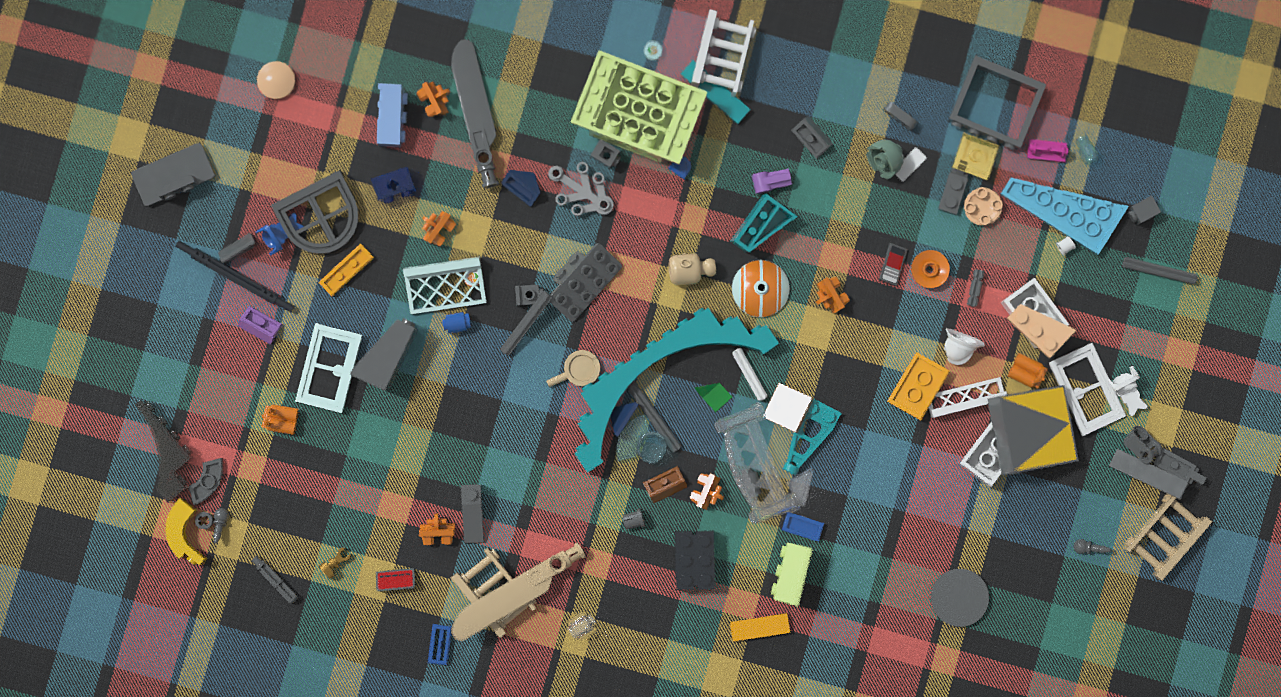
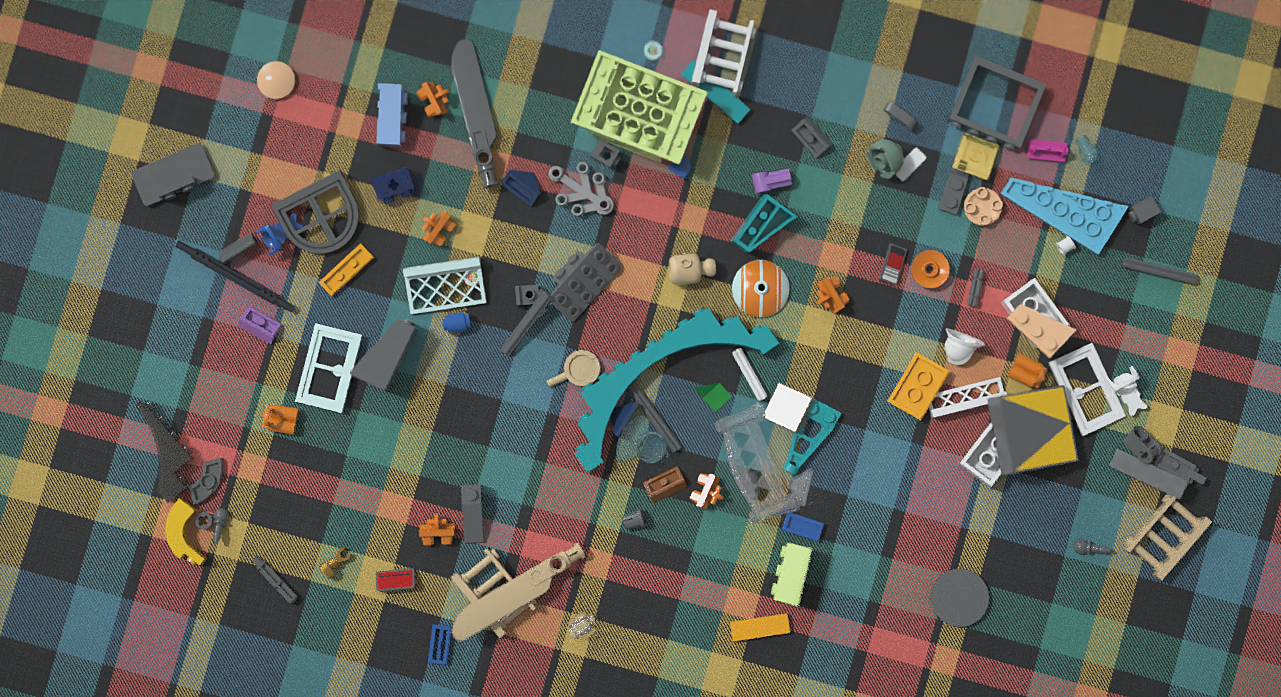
(694, 560): black piece -> none

